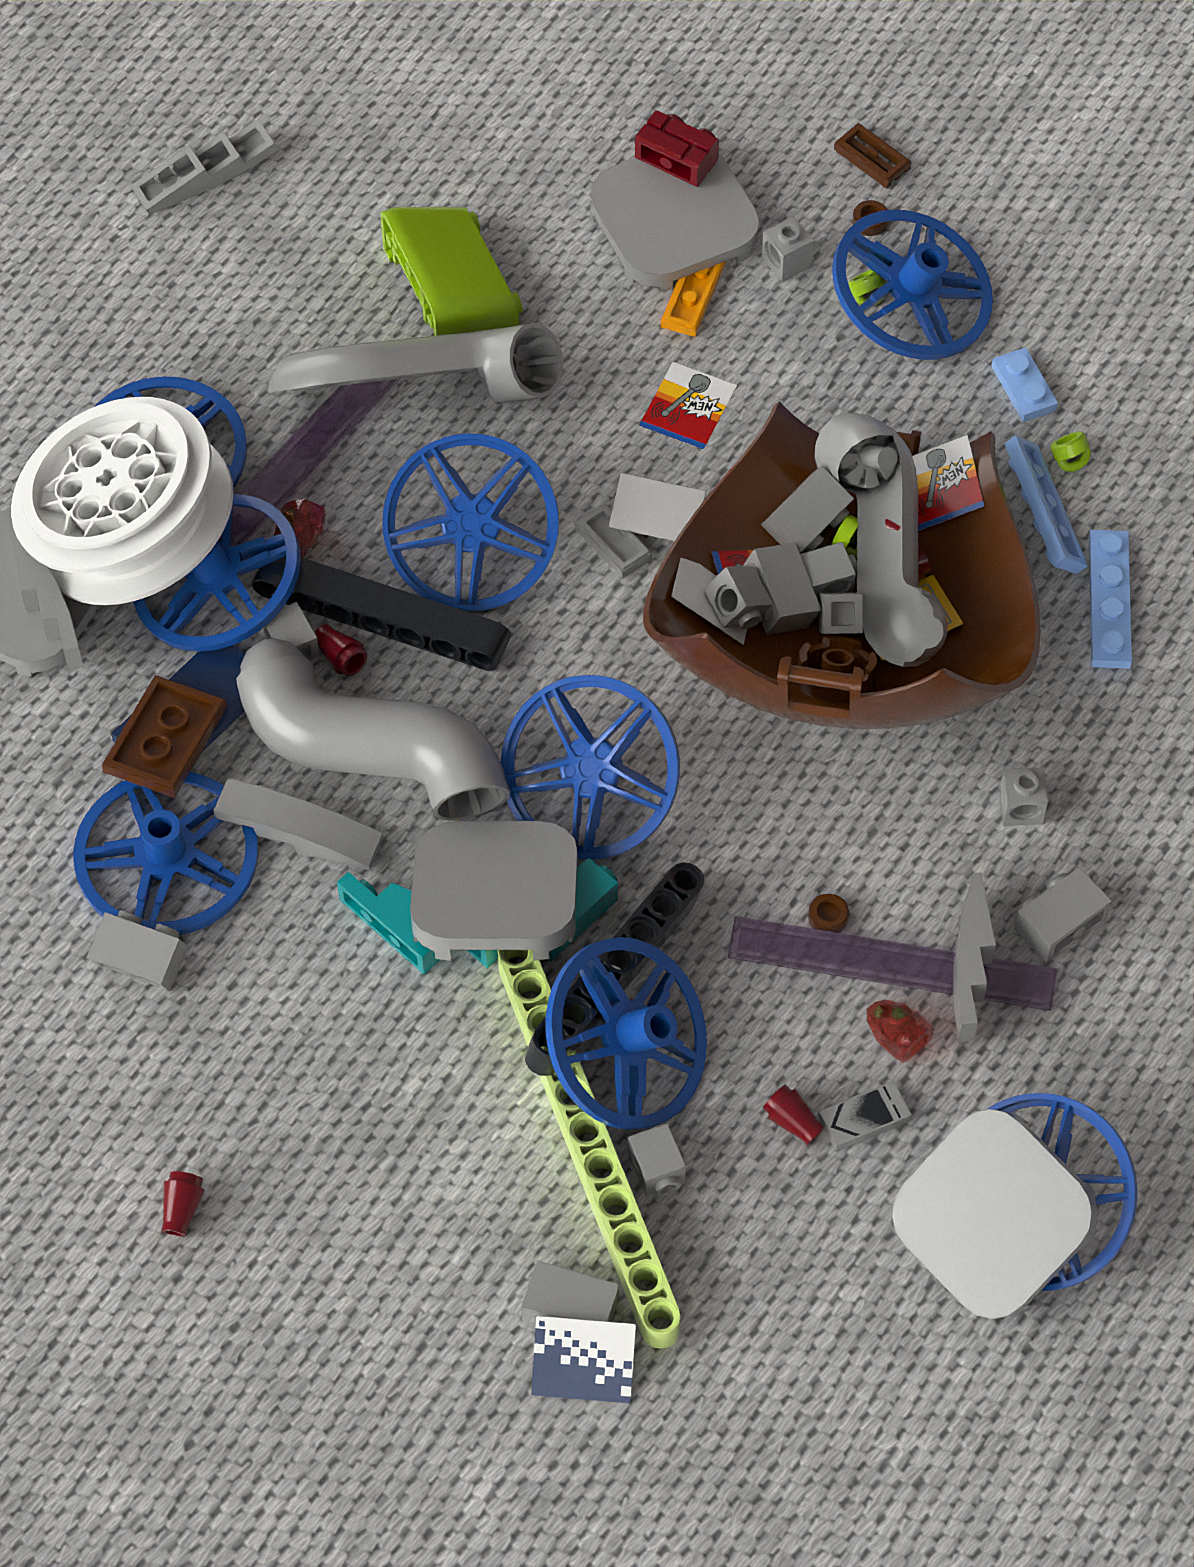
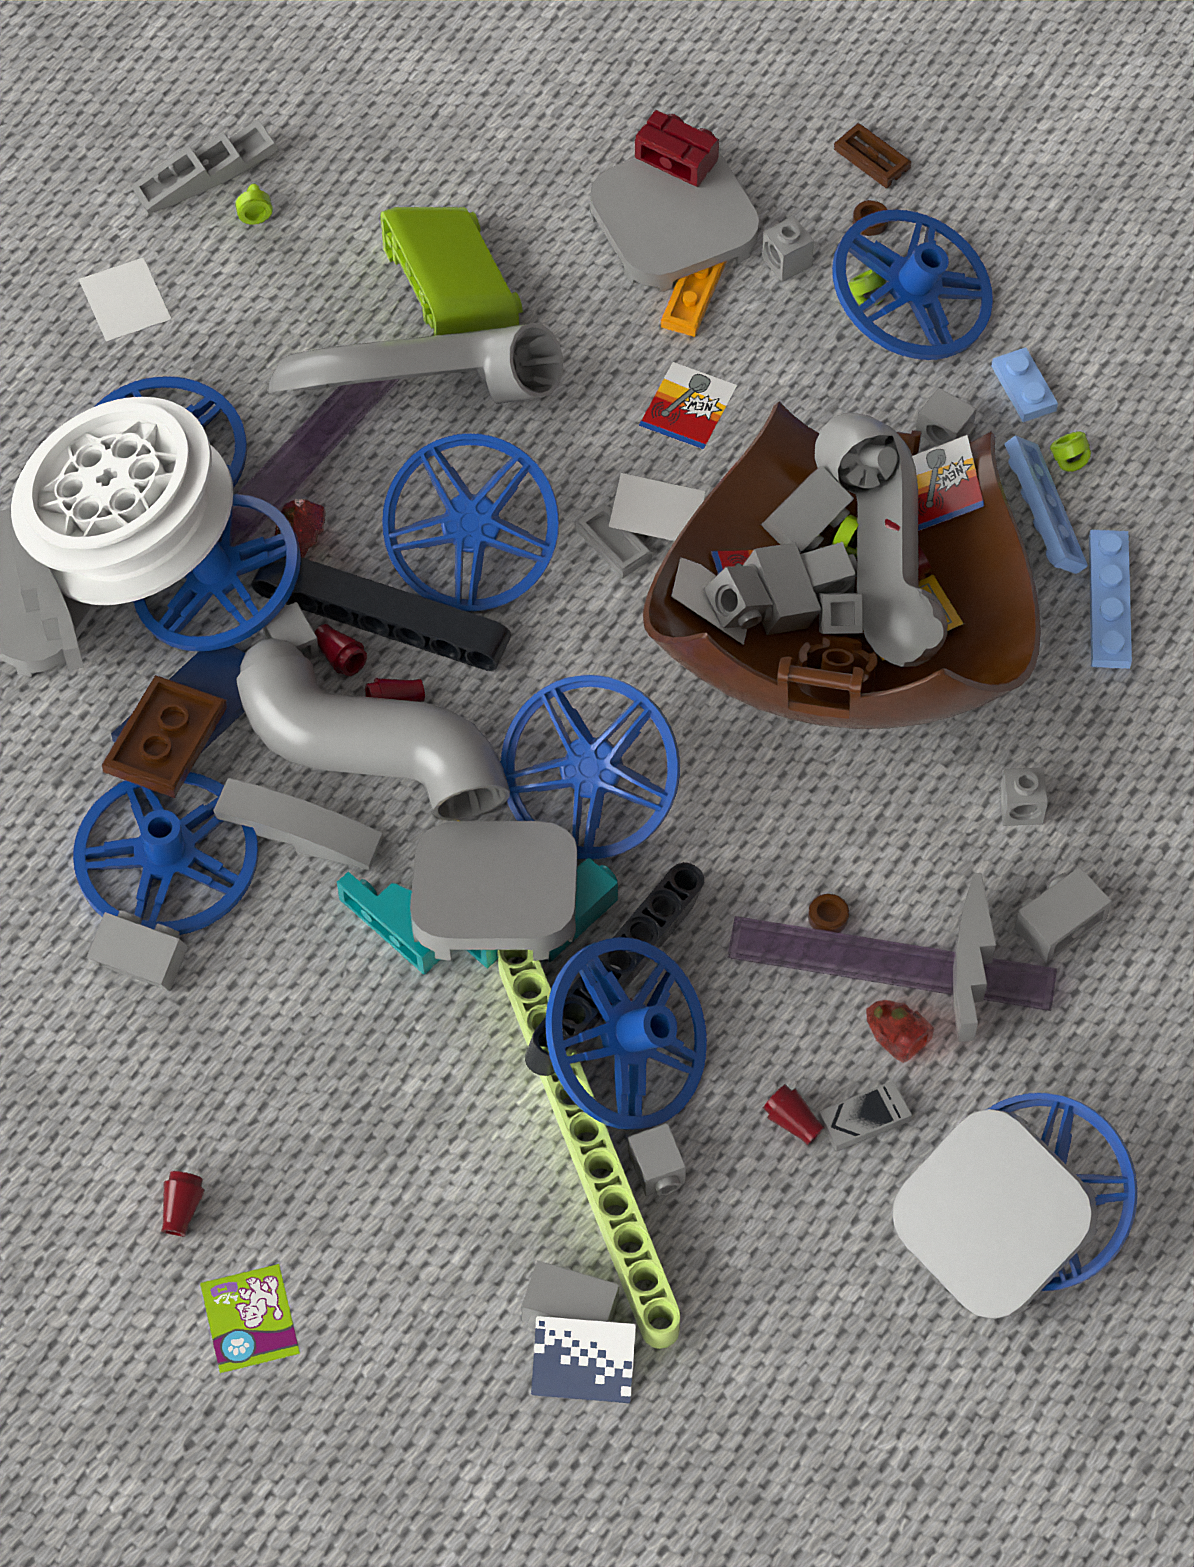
(124, 299): none -> white sticker
(249, 1318): none -> sticker
(254, 206): none -> lime tile
(396, 689): none -> dark red cone
(946, 418): none -> light grey brick

